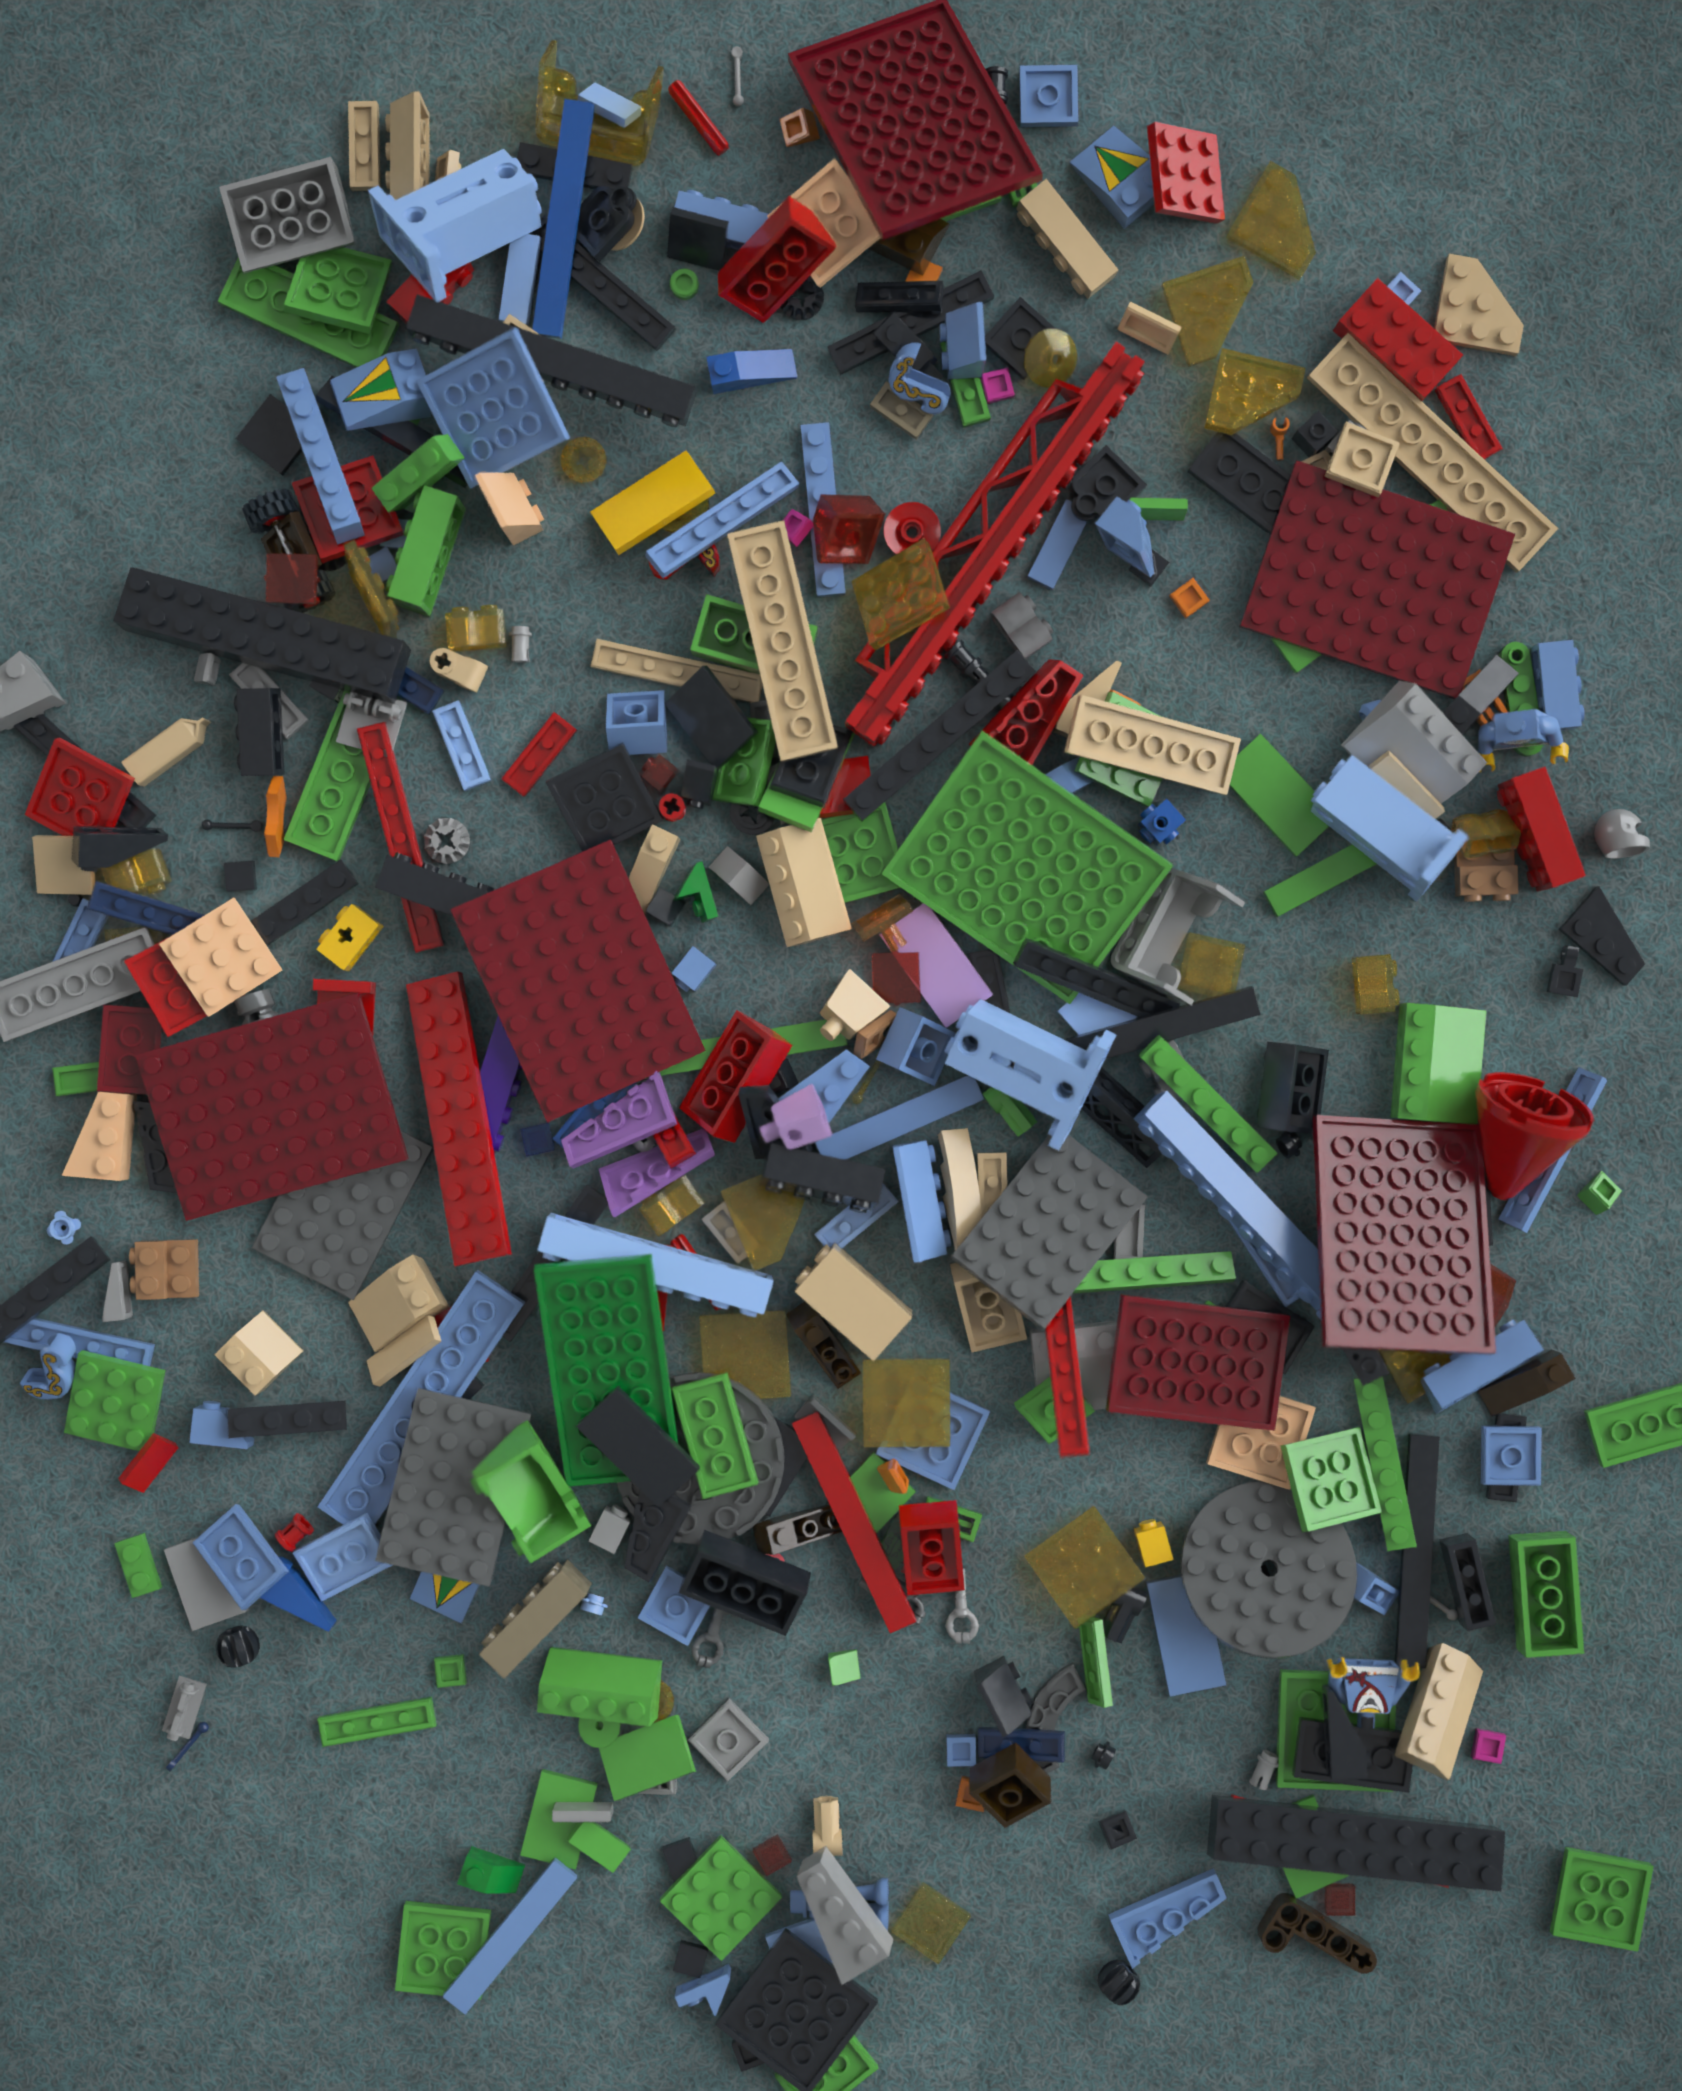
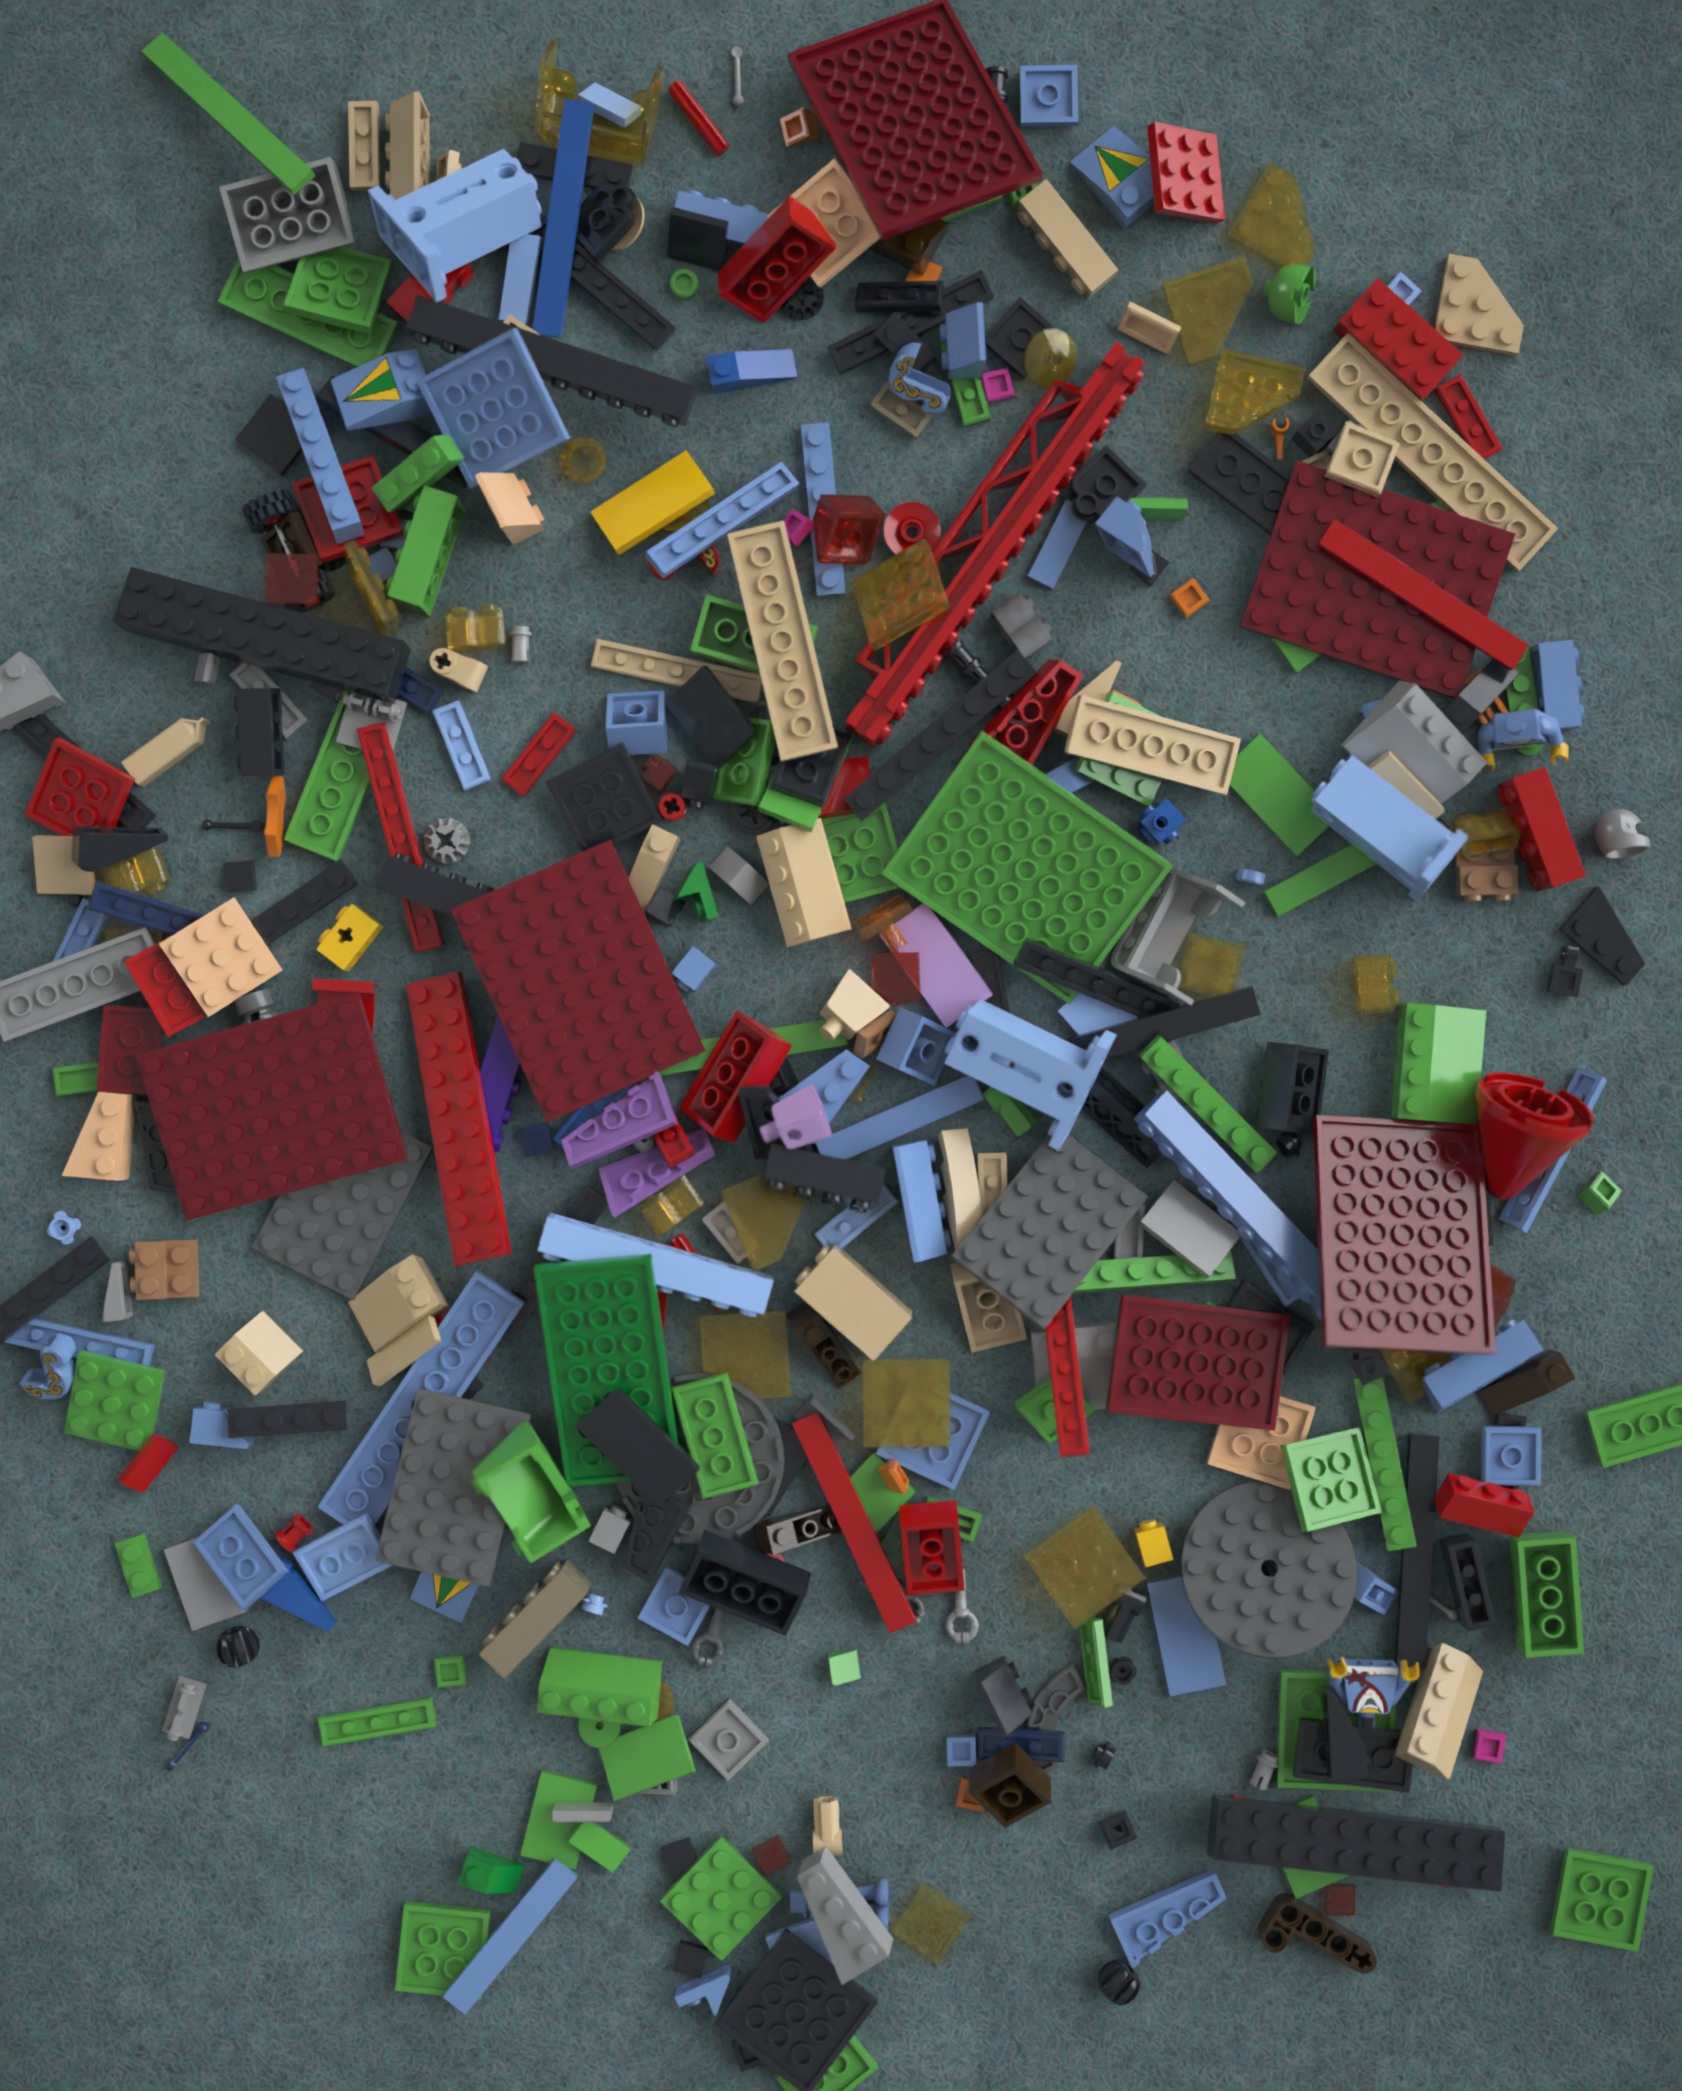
(228, 113): none -> bright green tile
(1125, 1677): none -> black plate
(1190, 1229): none -> light grey tile
(1250, 877): none -> medium blue tile
(1289, 292): none -> bright green cylinder
(1423, 594): none -> red tile
(1483, 1505): none -> red brick

